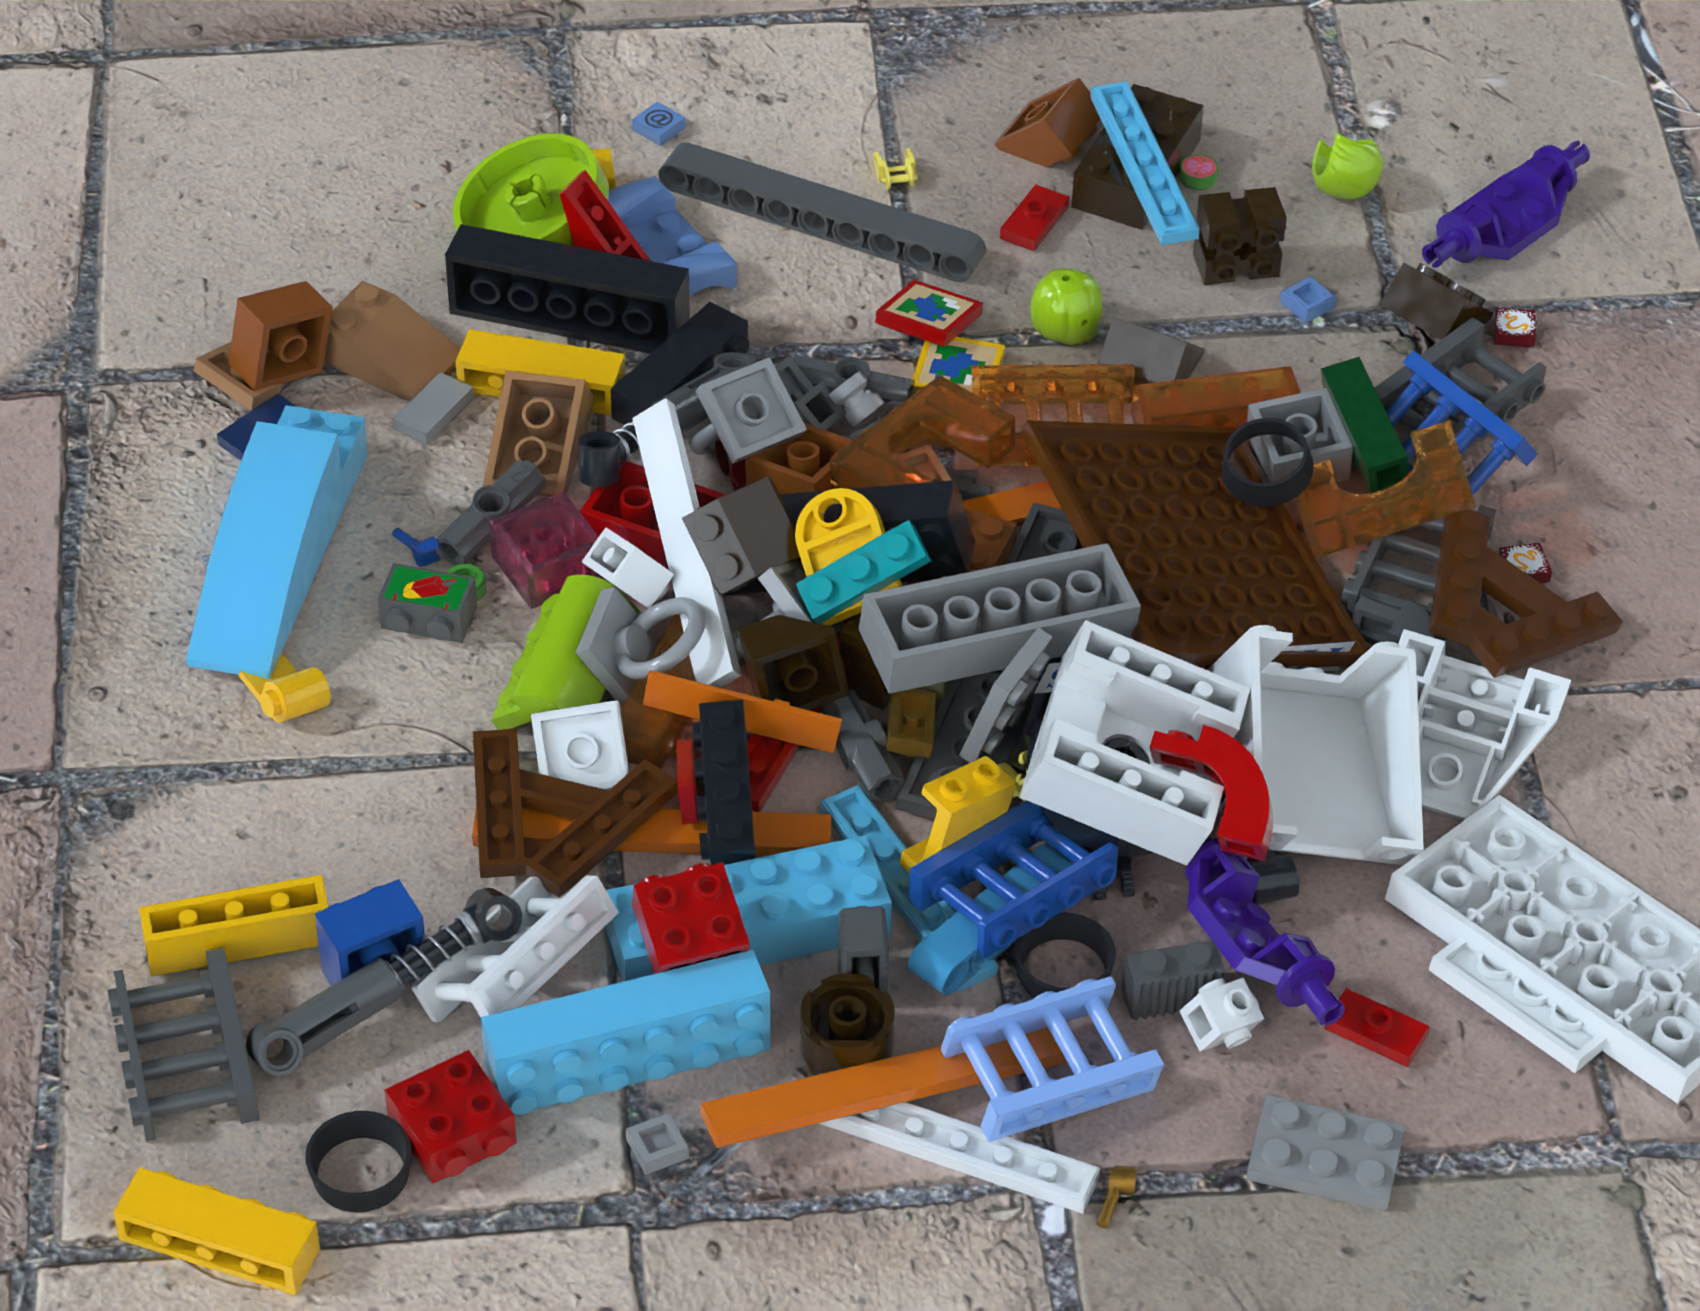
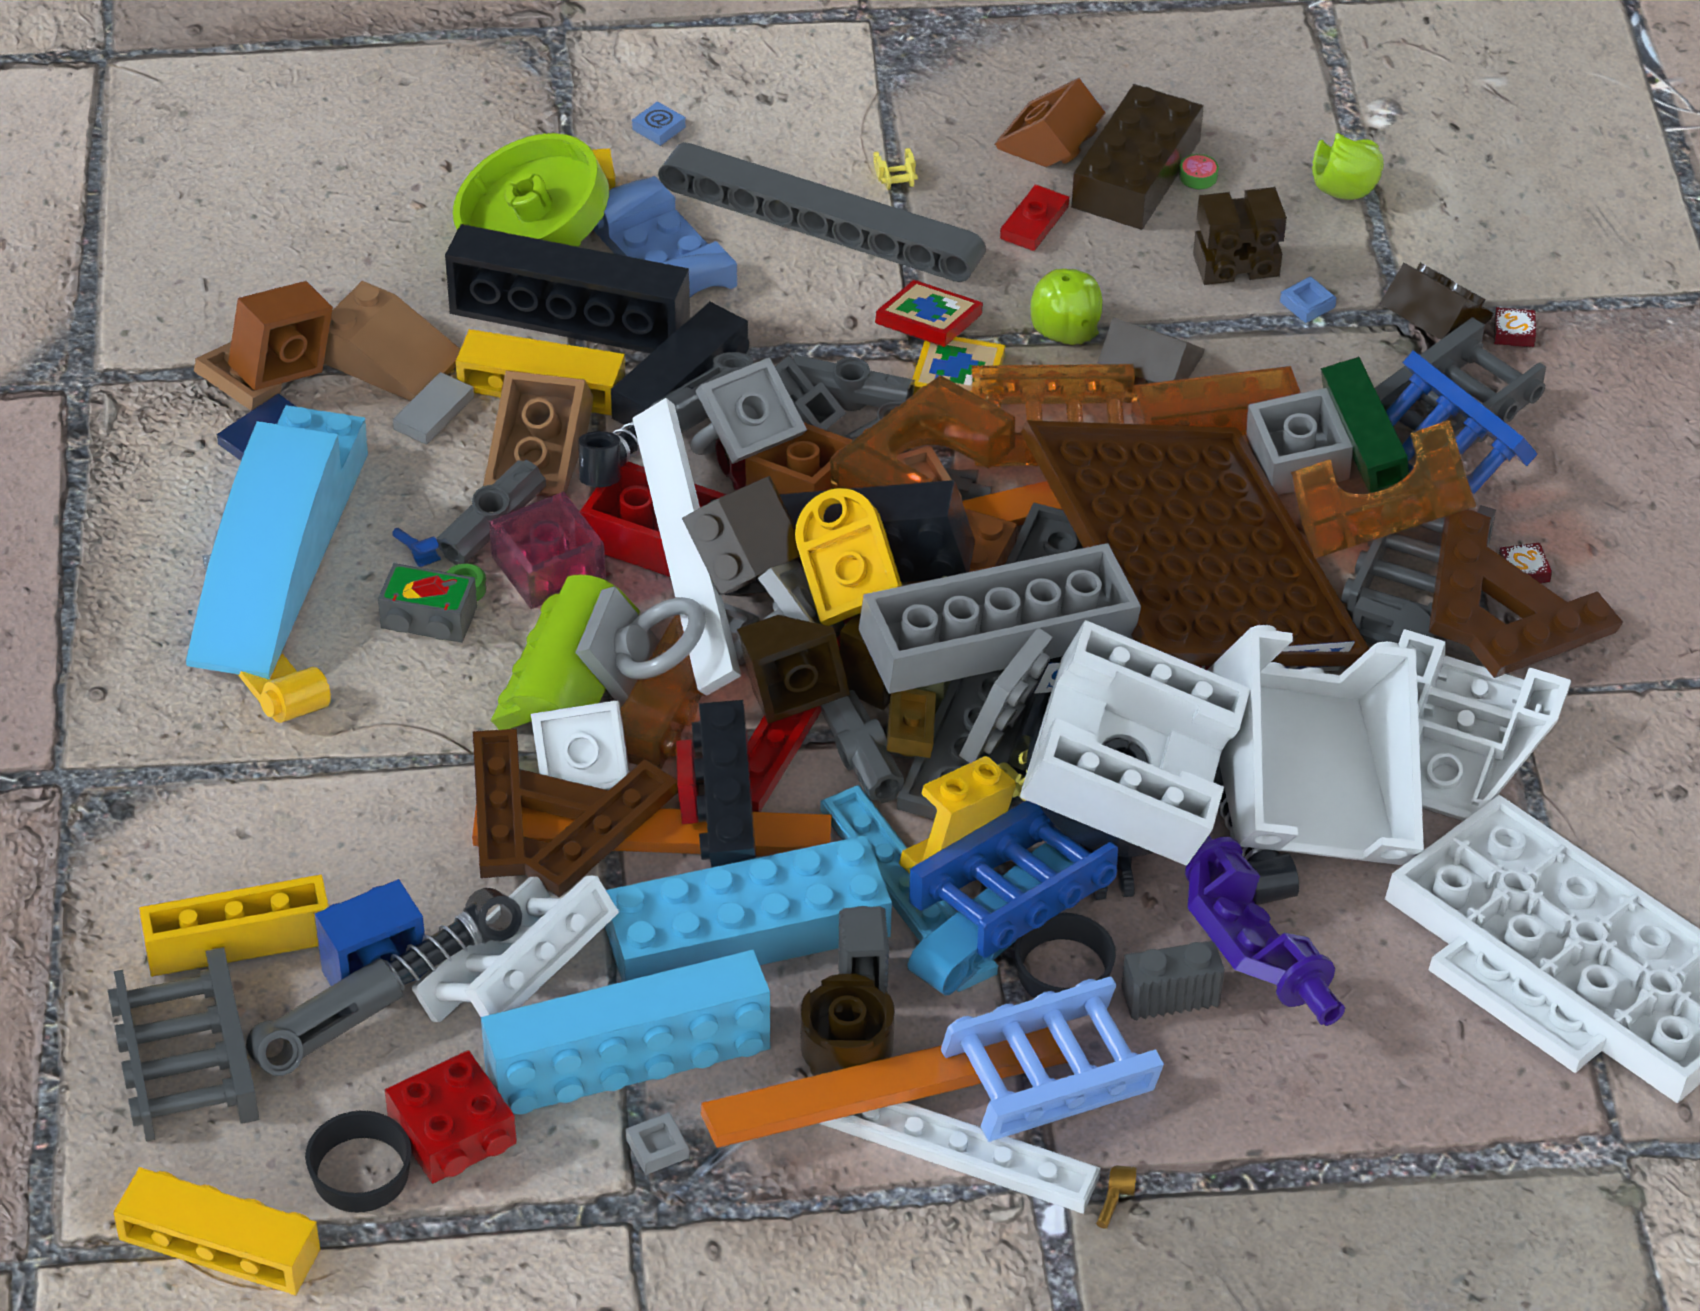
(594, 220): red slope -> none
(628, 568): white brick -> none
(688, 917): red brick -> none
(763, 717): orange piece -> none
(857, 400): light grey wheel -> none
(863, 572): teal plate -> none
(1144, 163): medium azure tile -> none
(1222, 1014): white brick -> none
(1248, 810): red arch -> none
(1274, 492): black tyre -> none
(1326, 1152): light grey plate -> none
(1379, 1028): red plate -> none
(1509, 210): dark purple plate -> none

